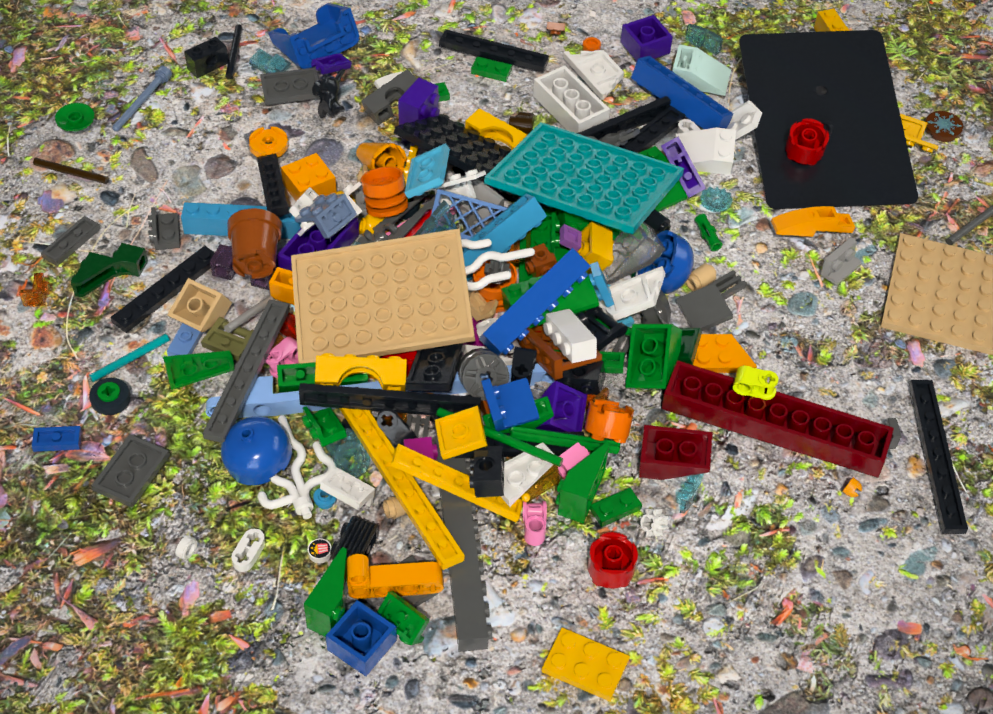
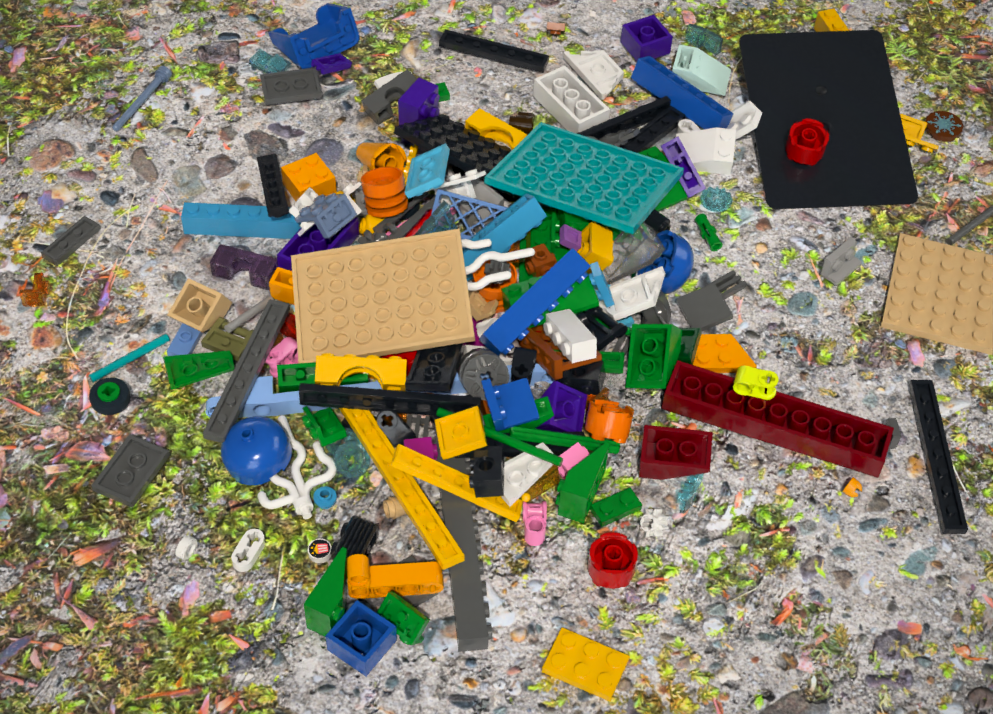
(56, 438): blue plate -> none
(71, 170): dark brown bar -> none
(74, 117): green dish -> none
(99, 269): dark green arch -> none
(162, 290): black plate -> none
(164, 230): dark grey bracket -> none
(206, 57): black brick -> none
(233, 52): black bar -> none
(254, 241): dark orange piece -> none
(275, 135): light orange plate -> none
(327, 90): black animal -> none
(348, 489): white bracket -> none
(491, 69): green plate -> none
(591, 44): orange tile -> none
(701, 277): tan brick -> none
(812, 219): light orange slope -> none

